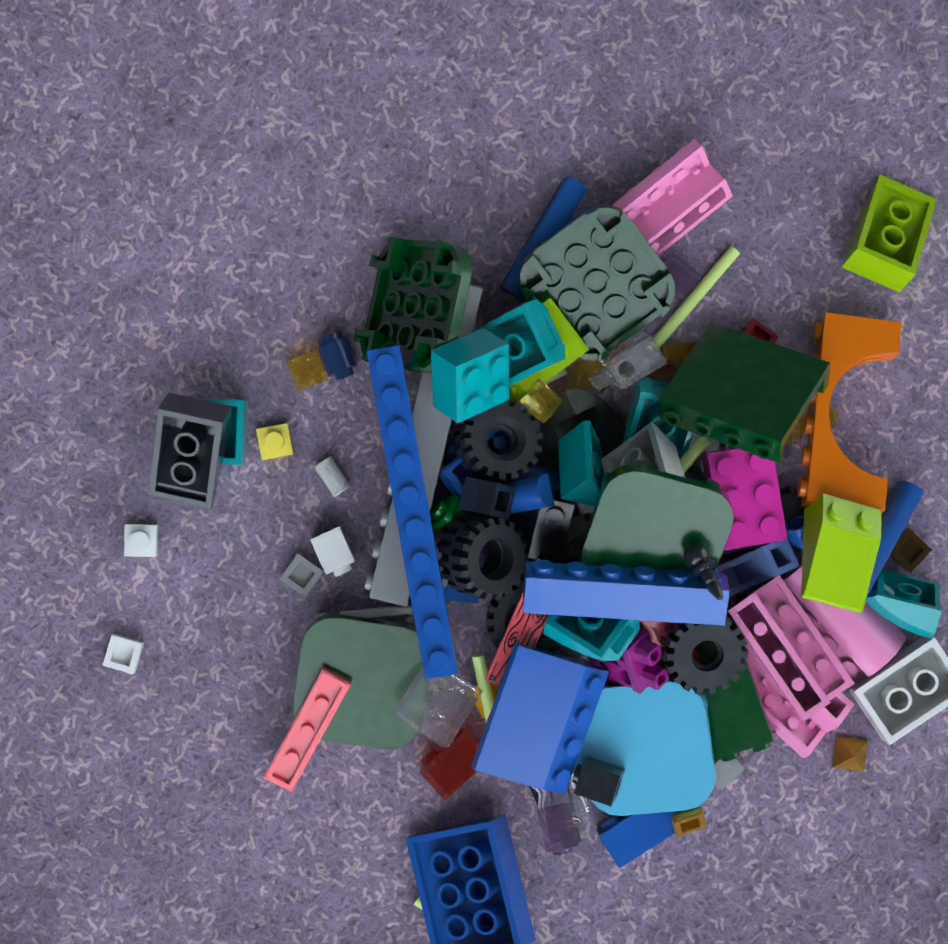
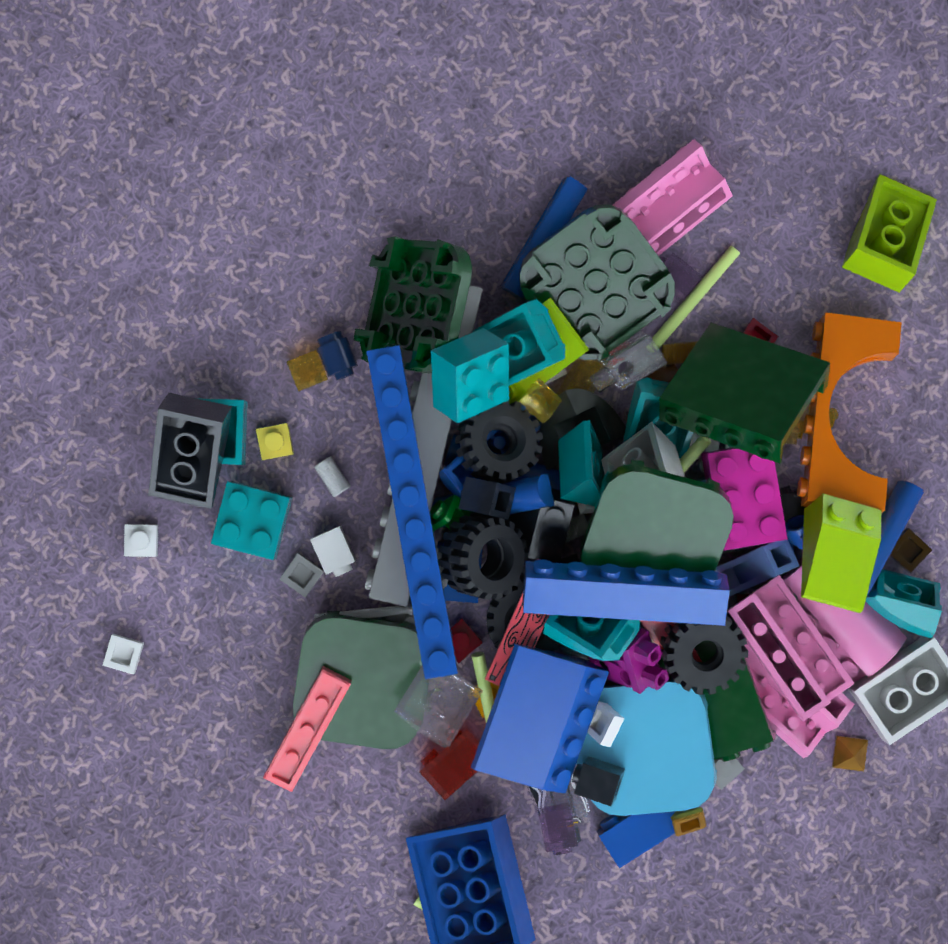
(251, 520): none -> teal brick
(464, 640): none -> dark red plate
(605, 724): none -> white plate
(698, 557): black bar -> none

